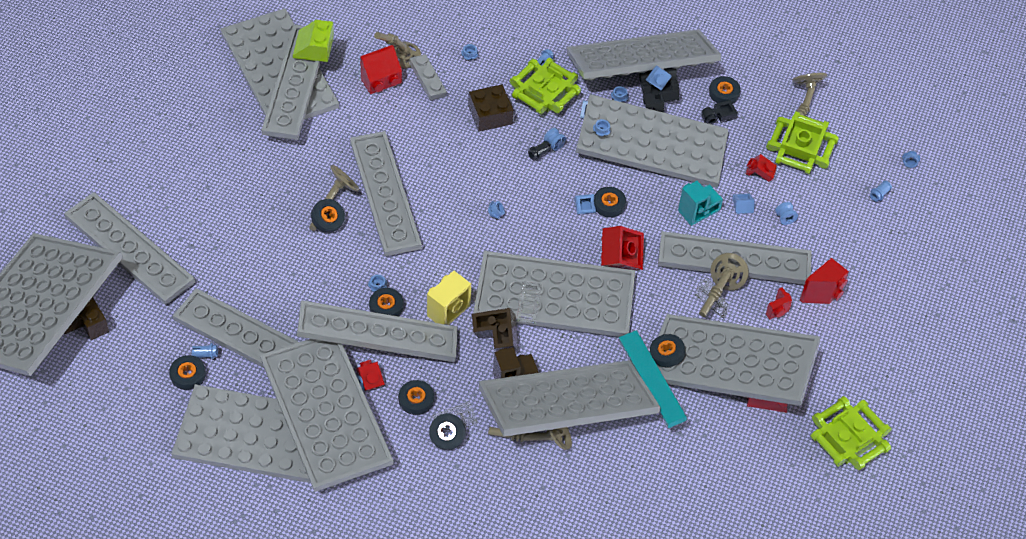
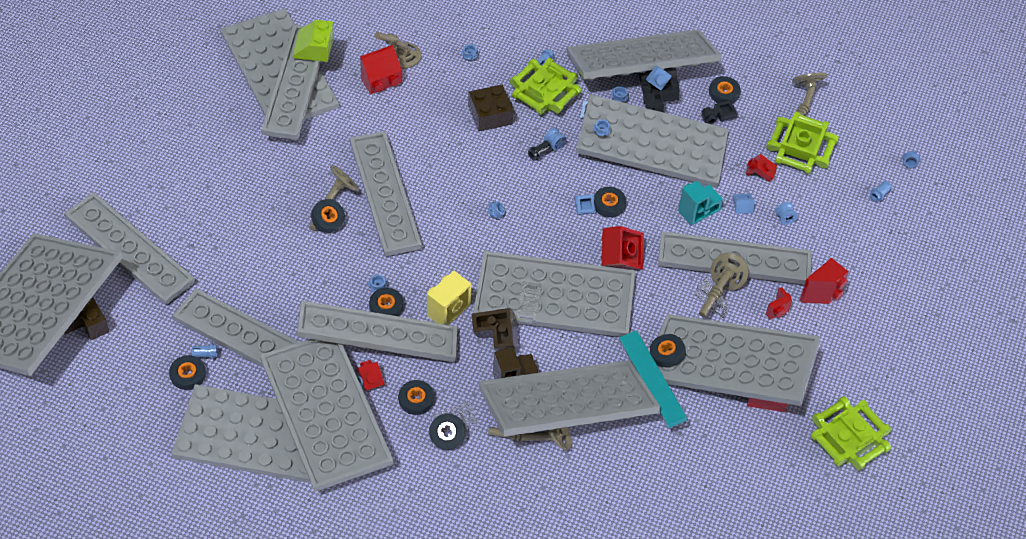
(427, 77): light grey plate -> none

